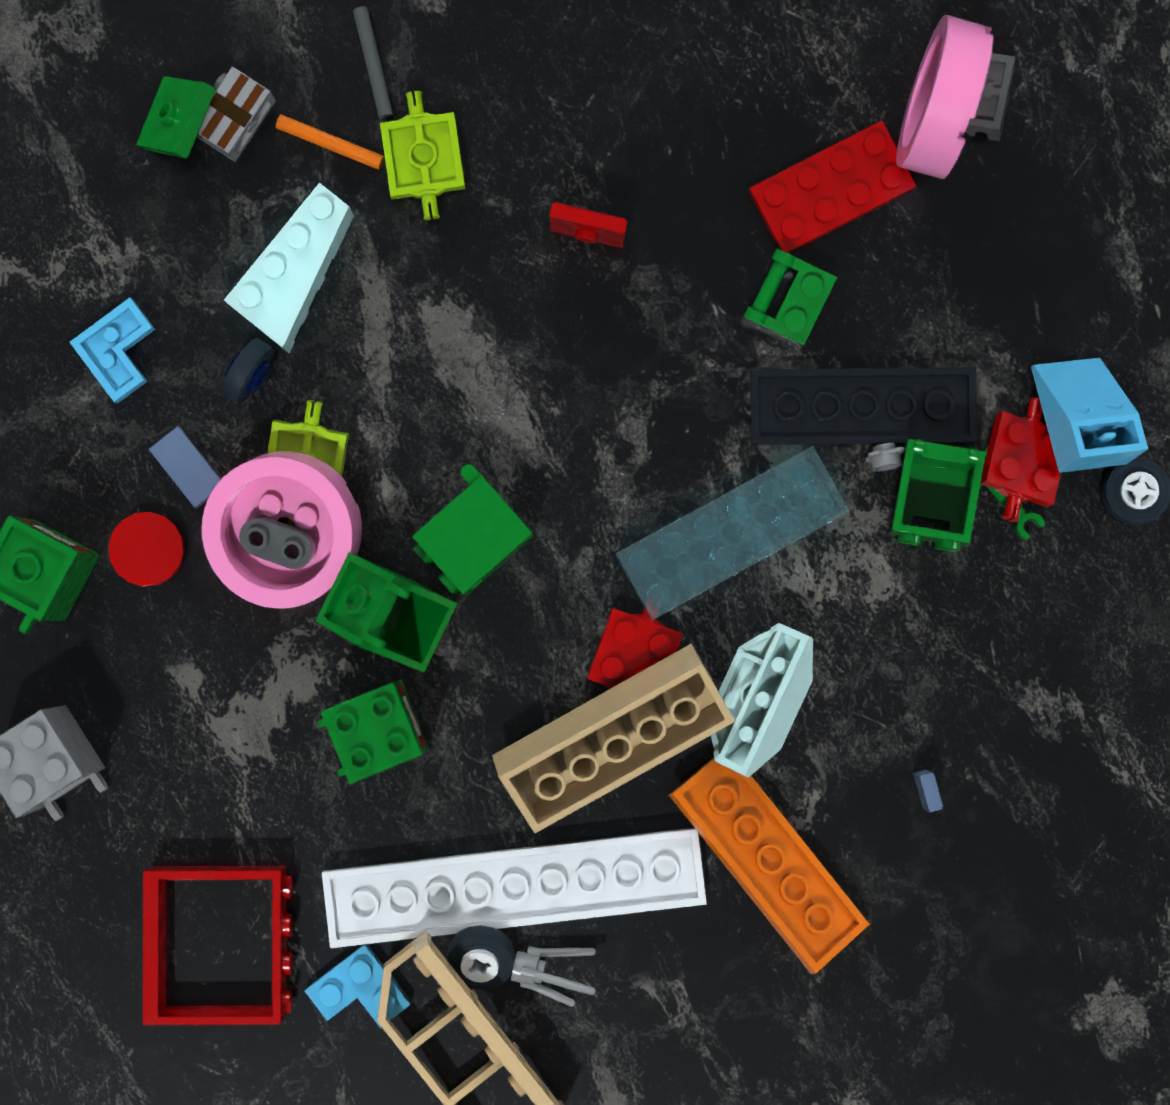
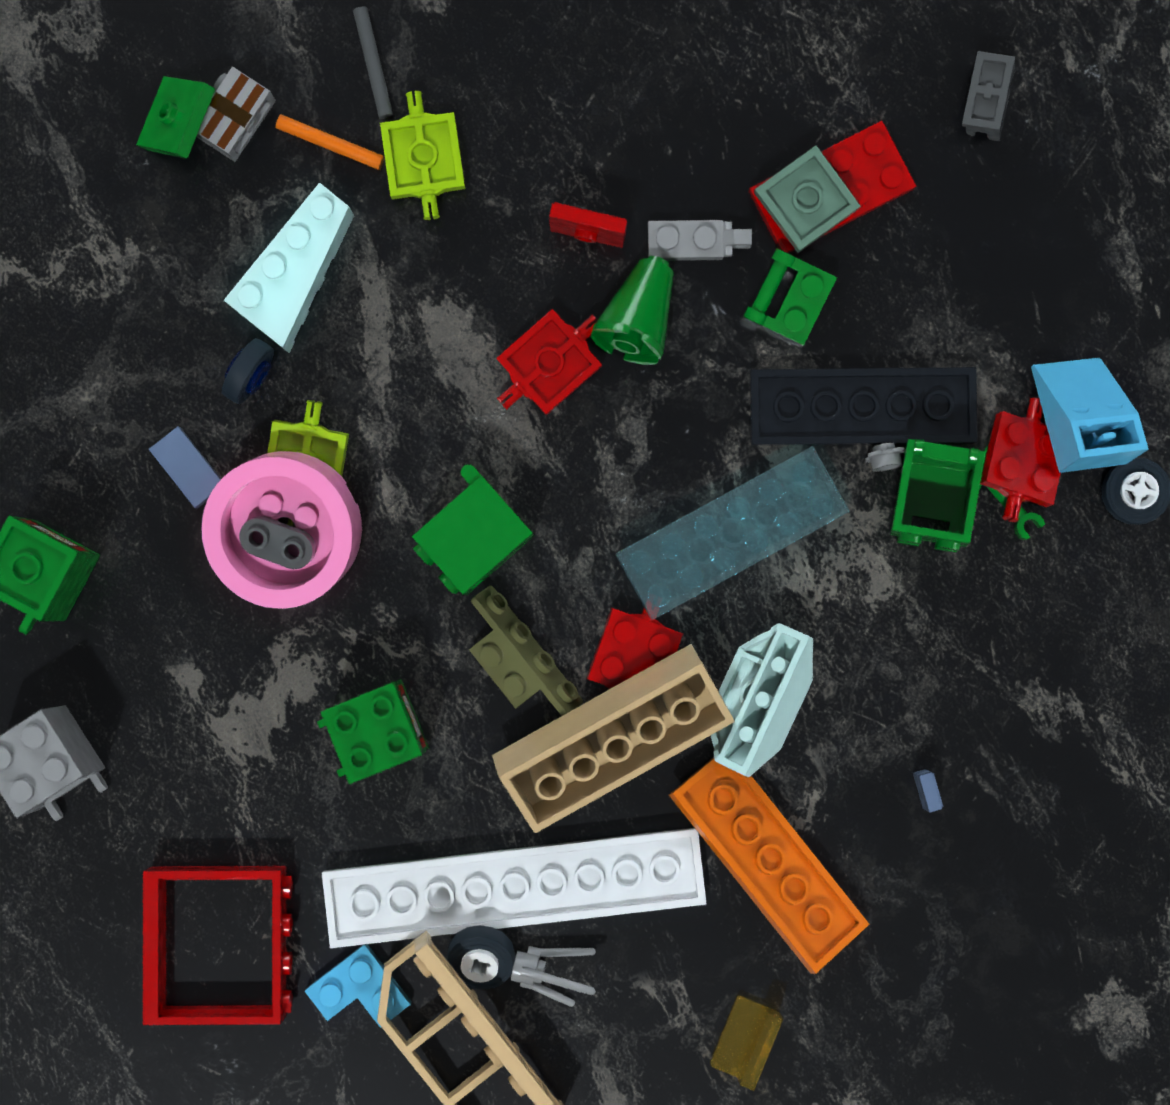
(105, 348): medium azure plate -> none
(146, 549): red tile -> none
(366, 599): green container -> none
(516, 658): none -> olive bracket
(548, 362): none -> red plate
(638, 314): none -> green cone
(695, 239): none -> light grey hinge
(746, 1041): none -> clear yellow panel
(807, 199): none -> sand green plate
(944, 96): bright pink brick -> none

